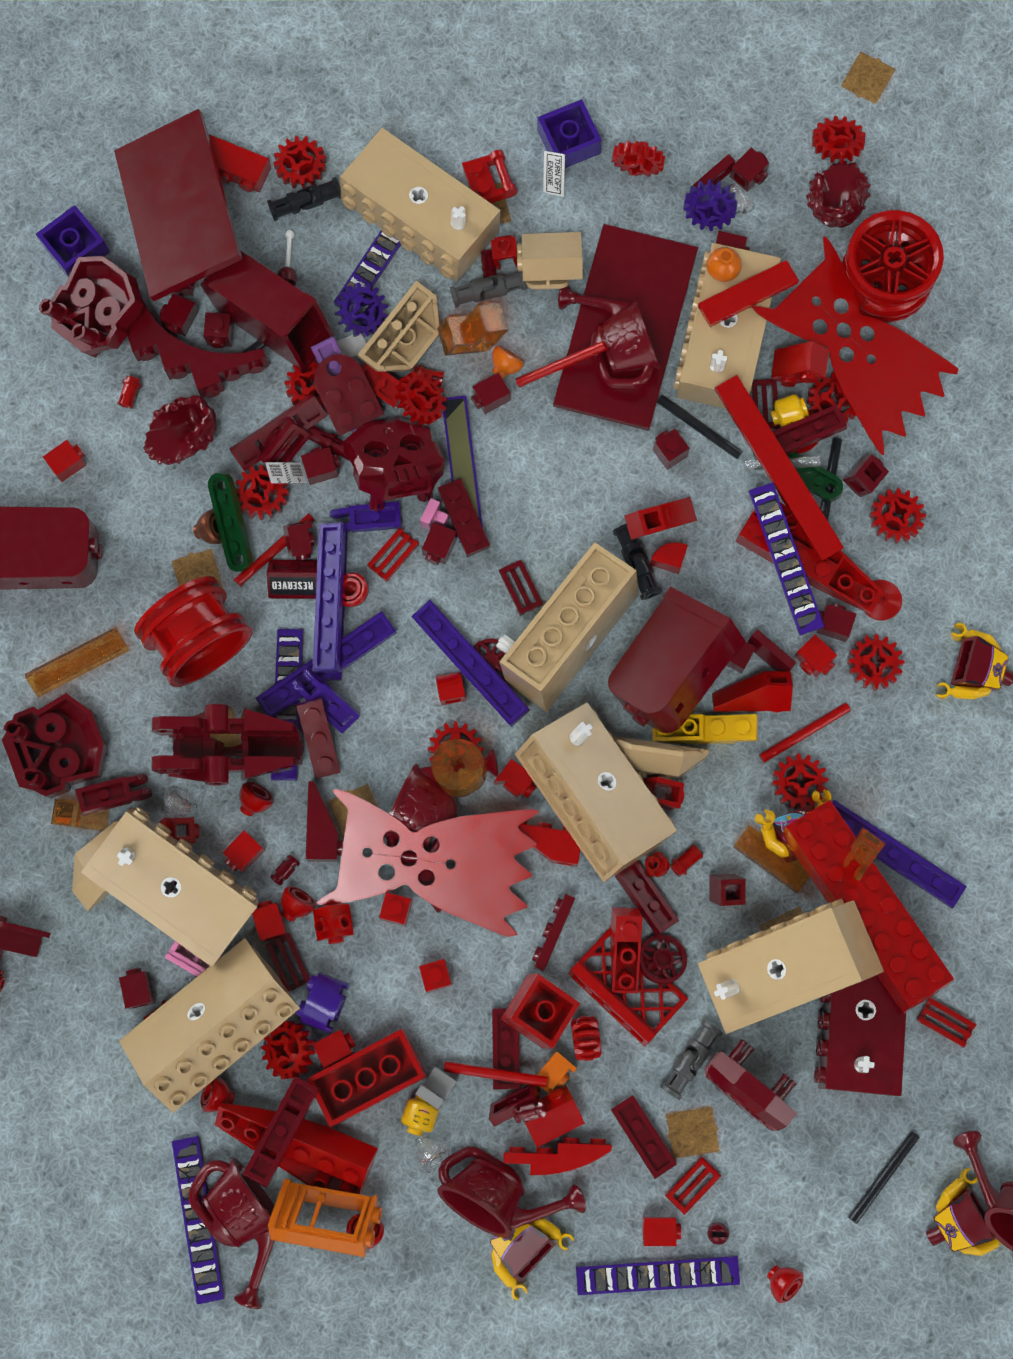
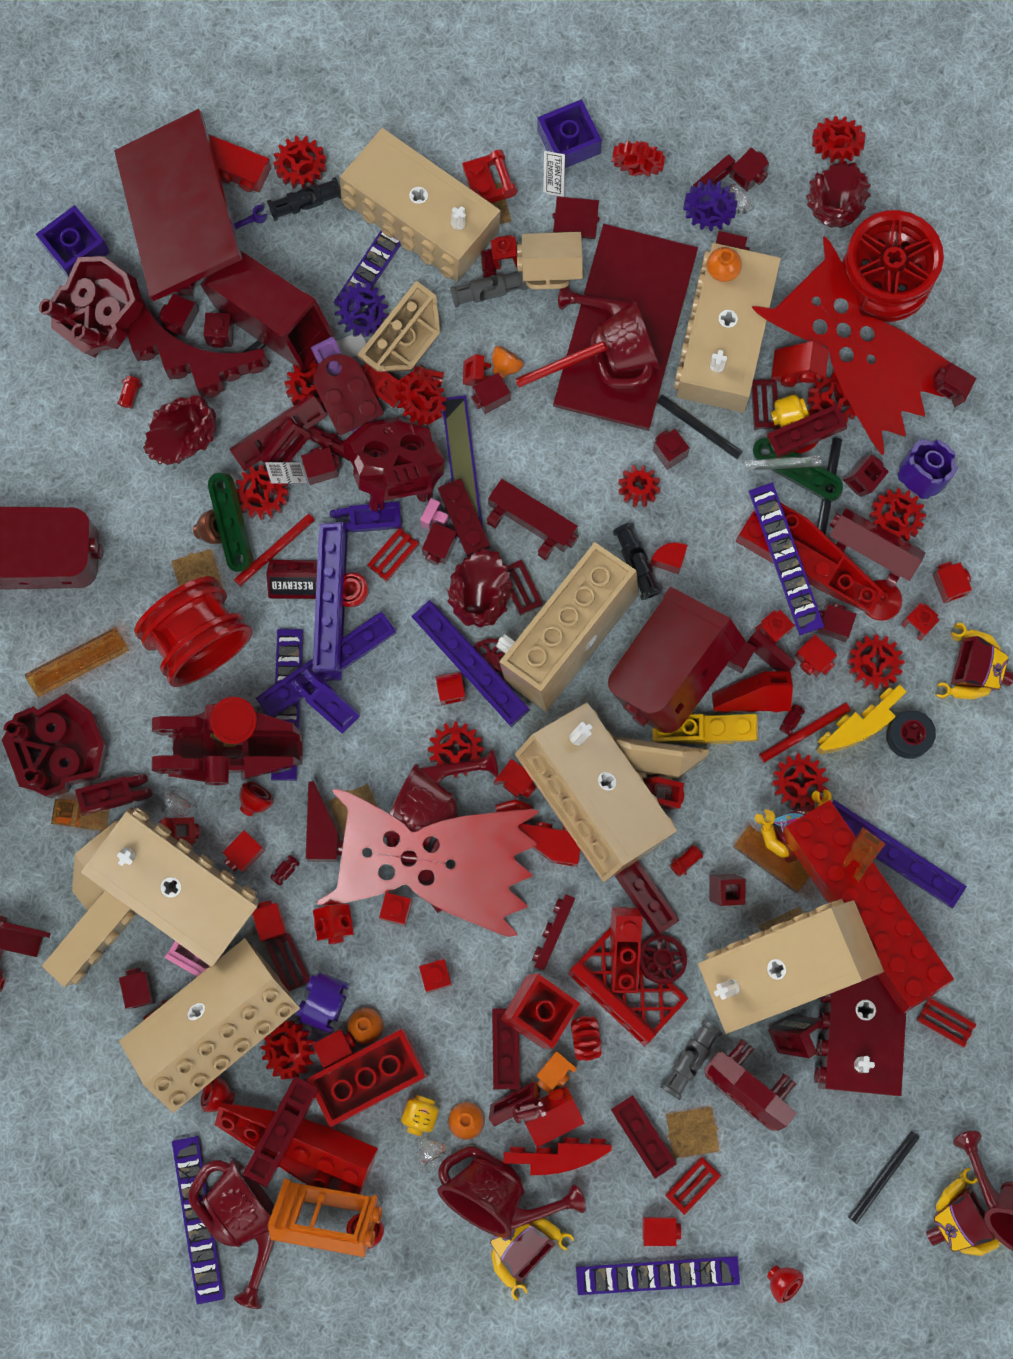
(65, 460): red brick -> none
(89, 939): none -> tan wedge
(233, 720): none -> red piece
(252, 218): none -> dark purple hand
(287, 272): hinge -> none
(296, 903): red brick -> none
(299, 540): dark red brick -> none
(318, 738): dark red plate -> none
(365, 1025): none -> orange brick
(436, 1087): light grey slope -> none
(451, 755): clear orange brick -> none
(466, 1120): none -> orange brick
(473, 332): clear orange brick -> none
(474, 370): none -> red tile
(480, 589): none -> dark red hair
(497, 1074): red bar -> none
(513, 805): none -> red arm
(533, 516): none -> dark red brick
(576, 216): none -> dark red piece
(645, 479): none -> red gear
(660, 518): red slope -> none
(662, 867): red plate -> none
(718, 1227): dark red hinge -> none
(748, 293): red tile -> none
(775, 626): none -> red window
(779, 468): red tile -> none
(792, 720): none -> dark red piece
(793, 1035): none -> dark red panel
(855, 729): none -> yellow slope
(868, 77): clear orange piece -> none
(876, 545): none -> dark red brick
(918, 728): none -> black wheel
(923, 619): none -> red window
(928, 468): none -> dark purple brick
(952, 581): none -> red brick
(953, 383): none -> dark red window

